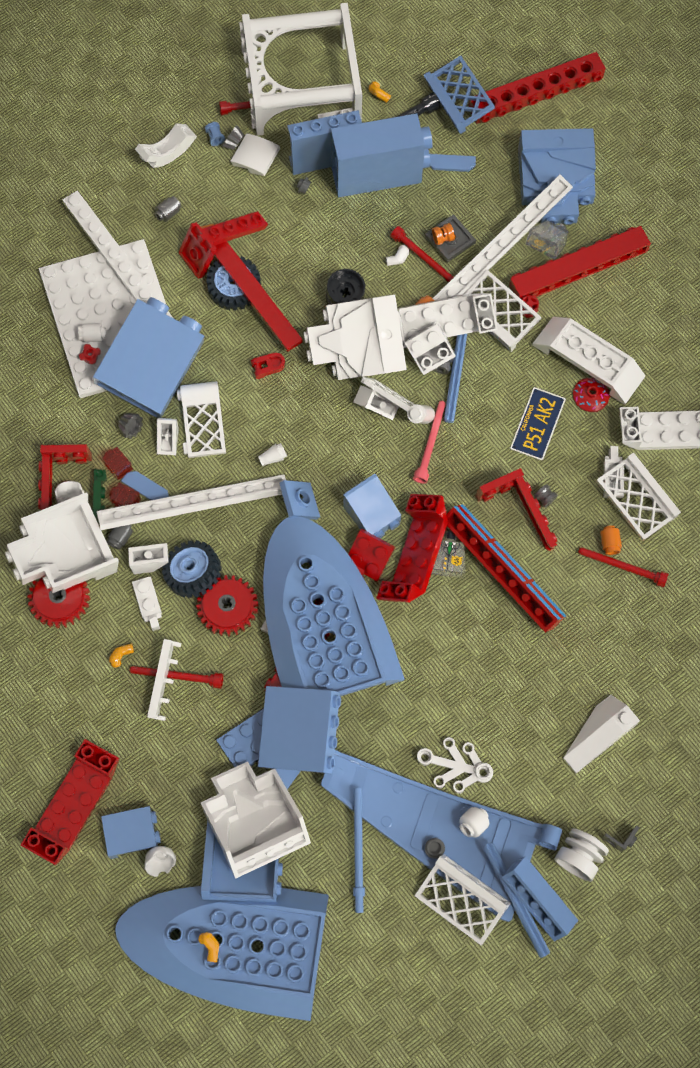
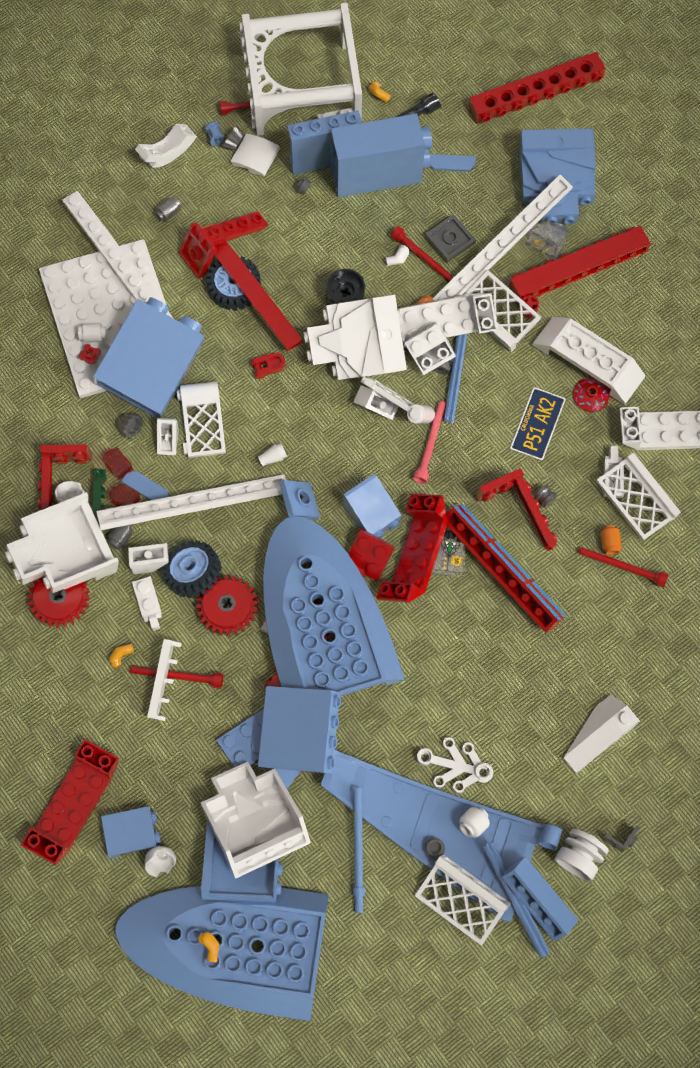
(443, 234): orange wheel -> none
(448, 104): medium blue fence -> none

